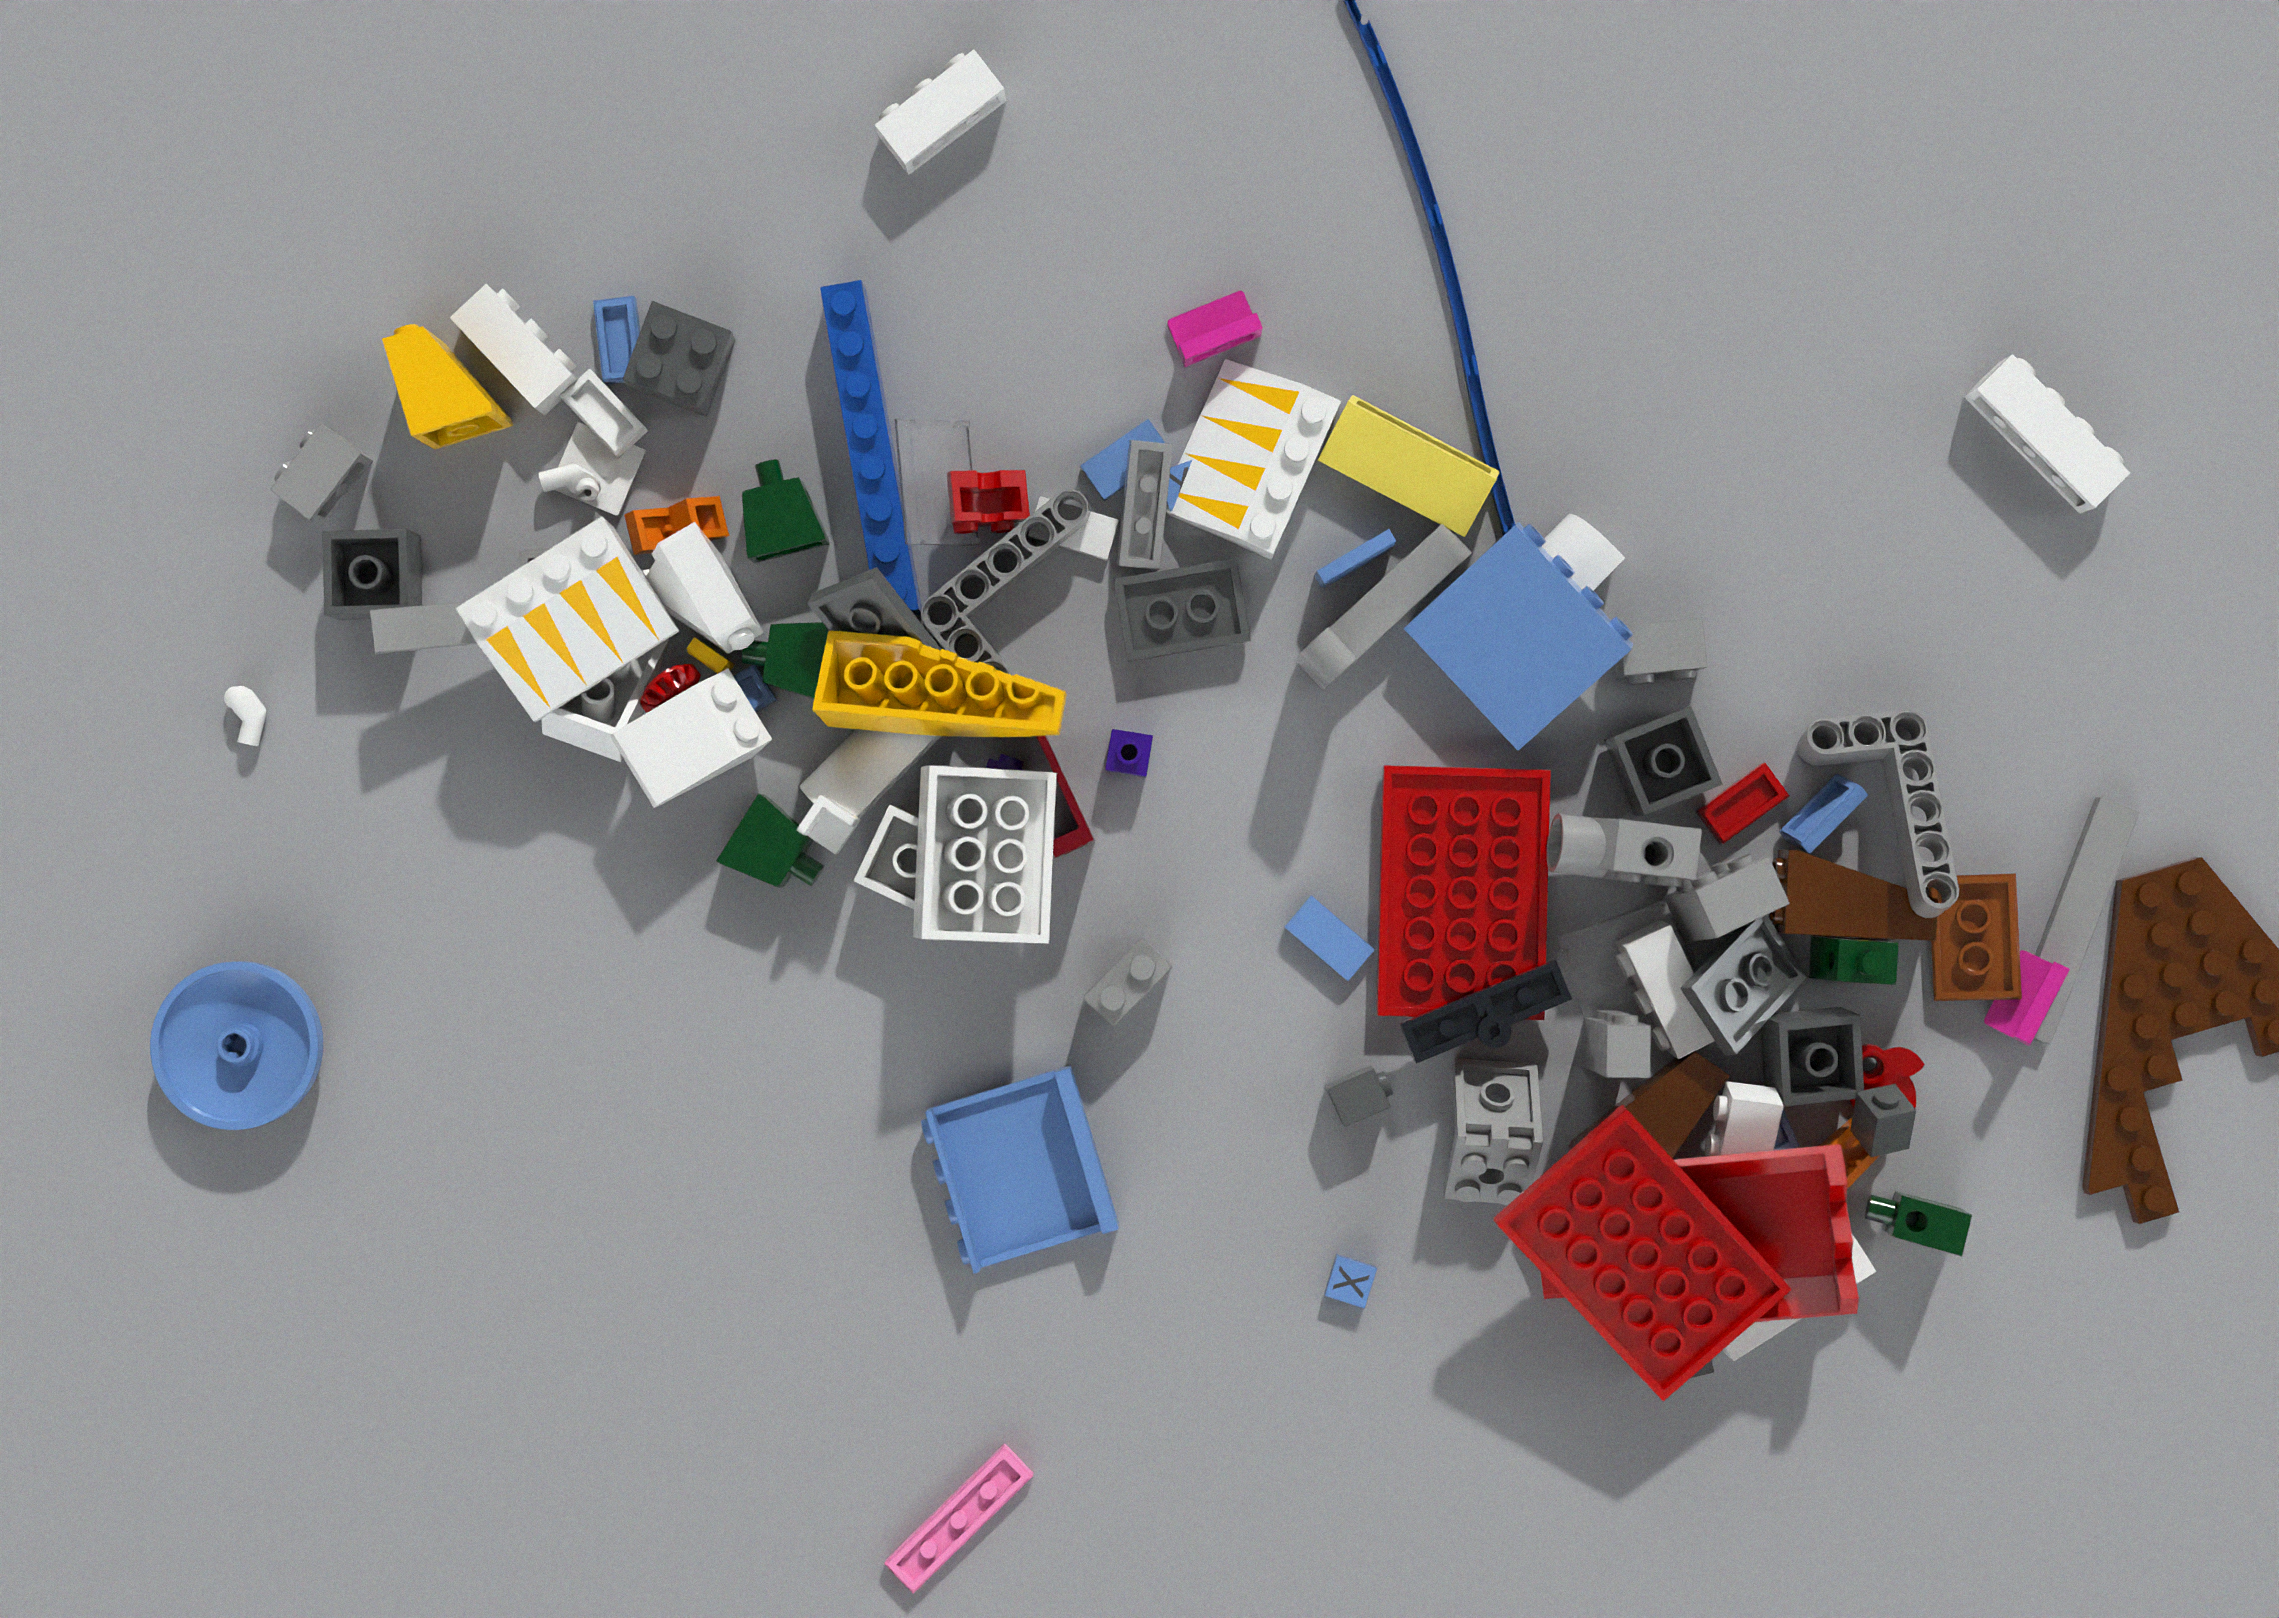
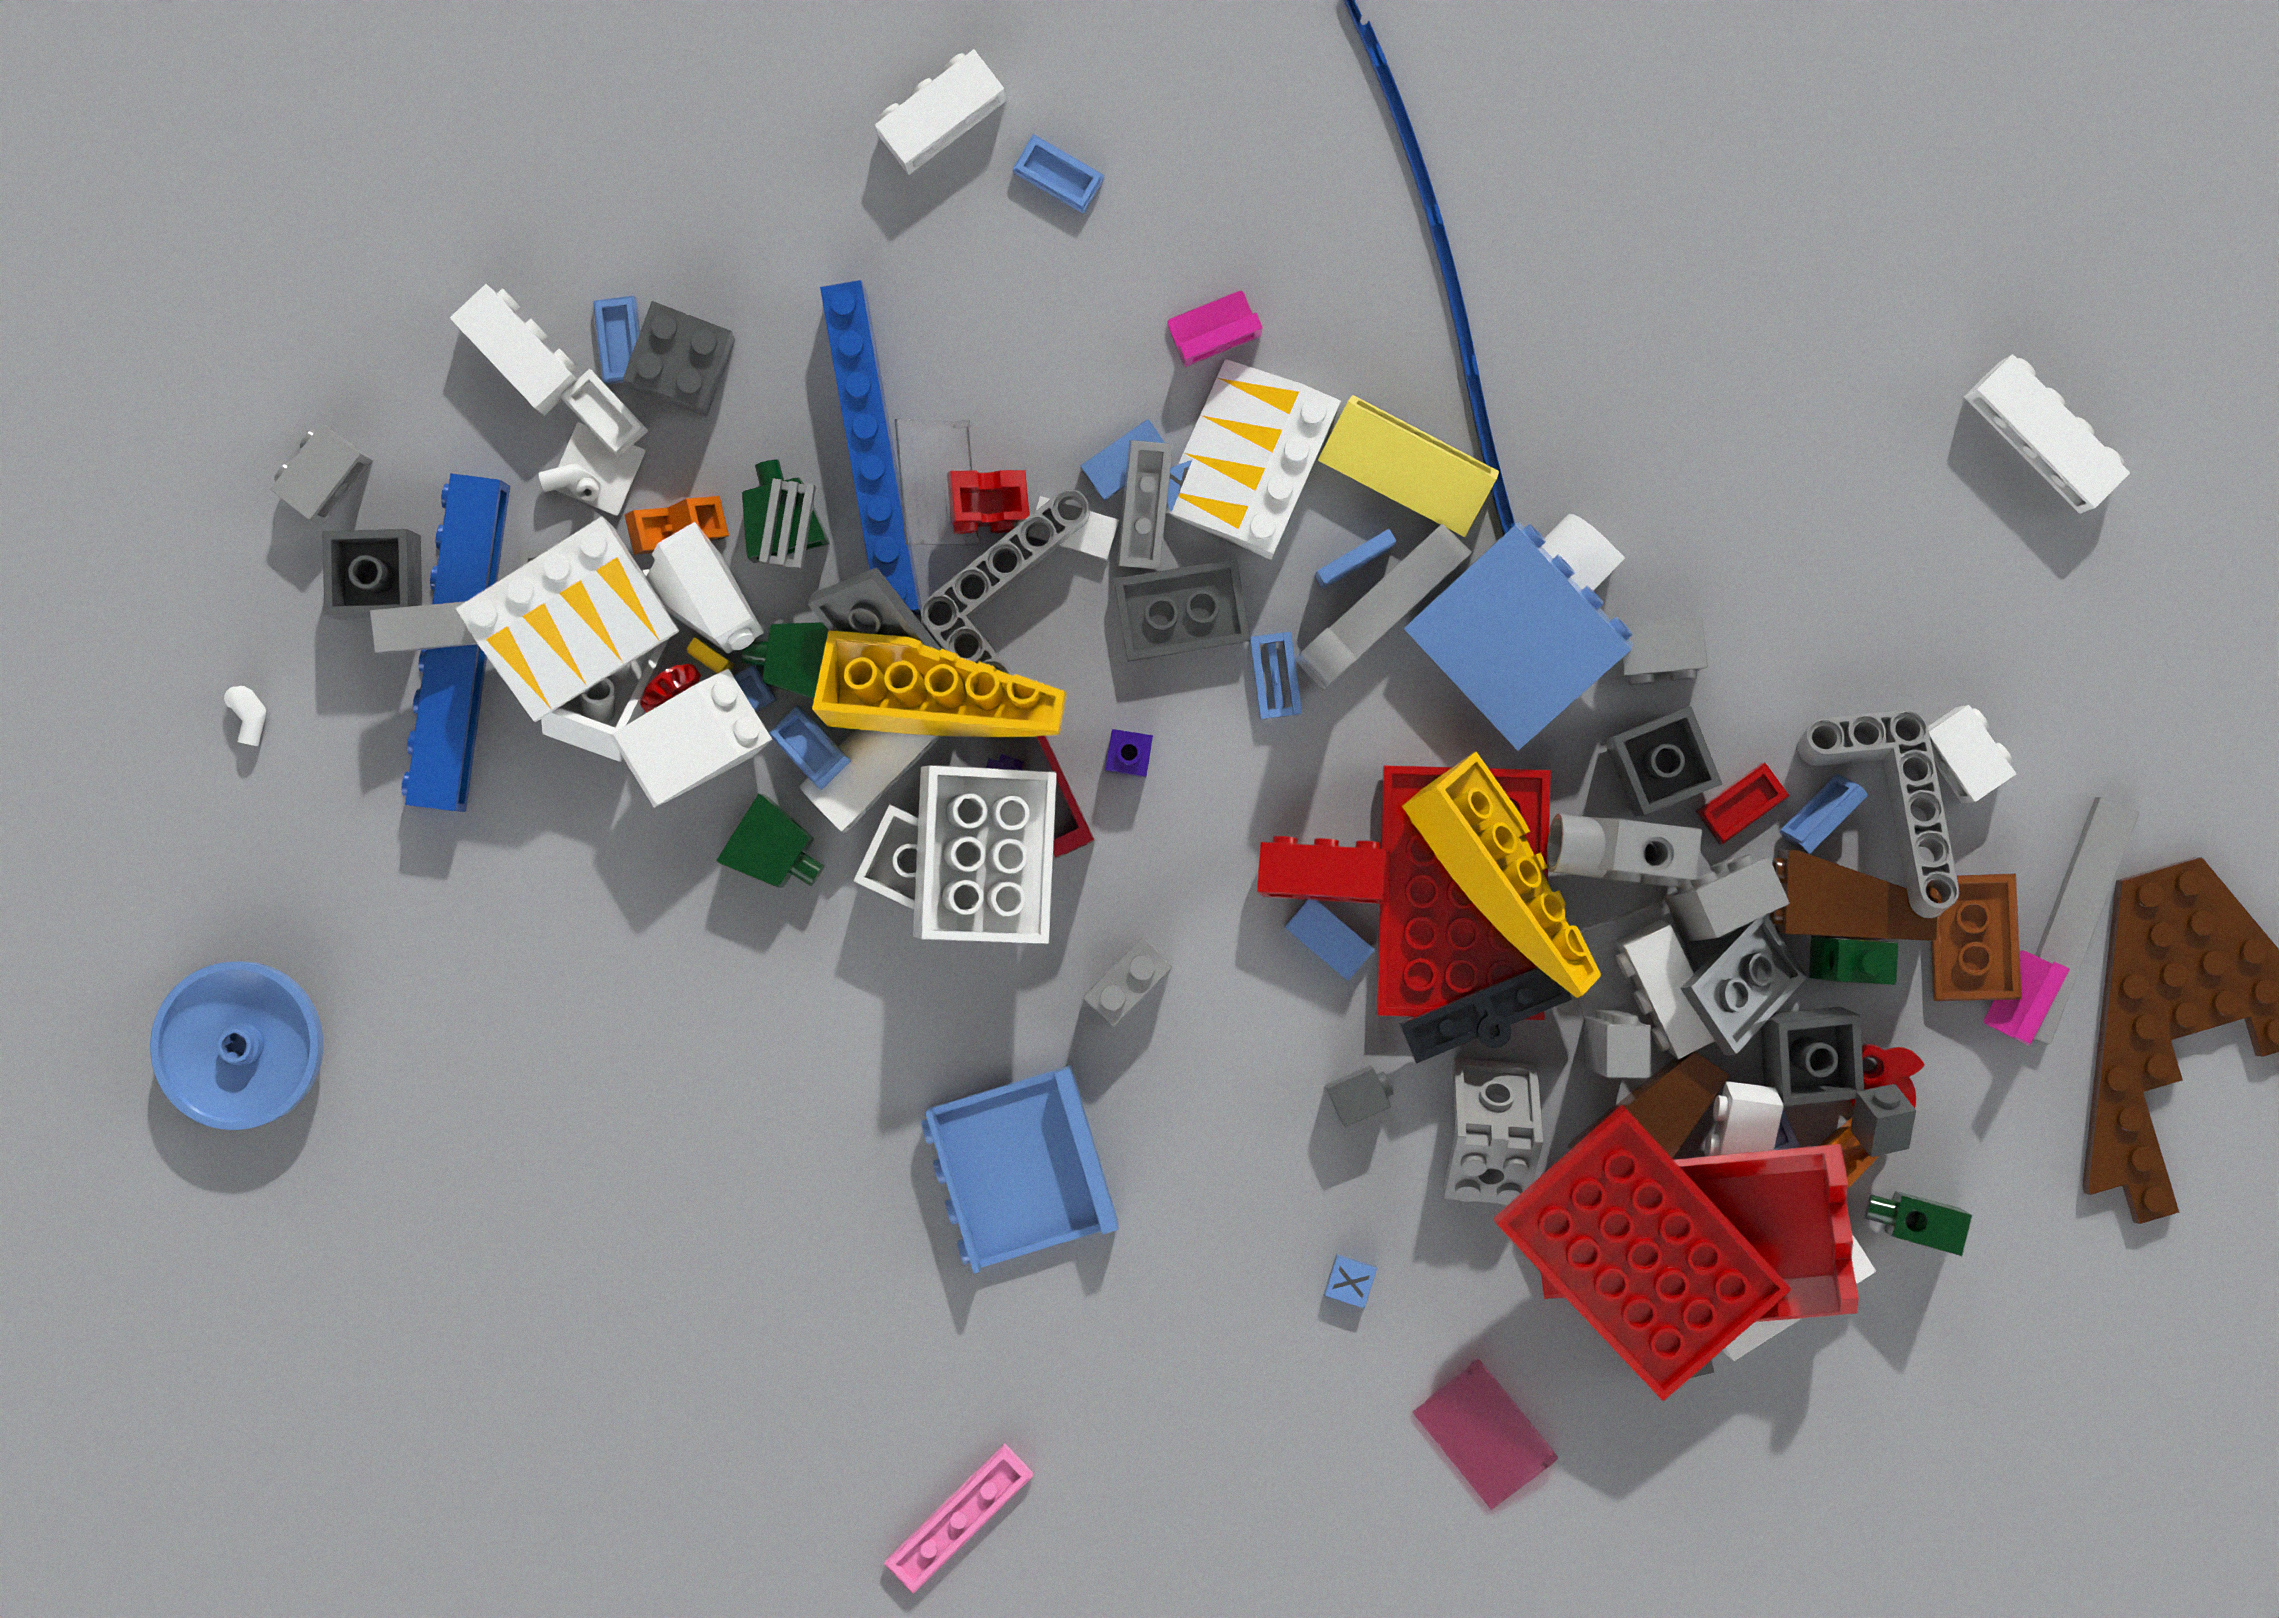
(438, 391): yellow slope -> none
(454, 676): none -> blue brick
(771, 520): none -> light grey tile
(809, 747): none -> medium blue tile
(828, 824): white panel -> none
(1058, 174): none -> medium blue tile
(1270, 640): none -> medium blue tile
(1324, 871): none -> red brick
(1485, 1434): none -> clear pink piece
(1486, 853): none -> yellow wedge
(1968, 754): none -> white brick

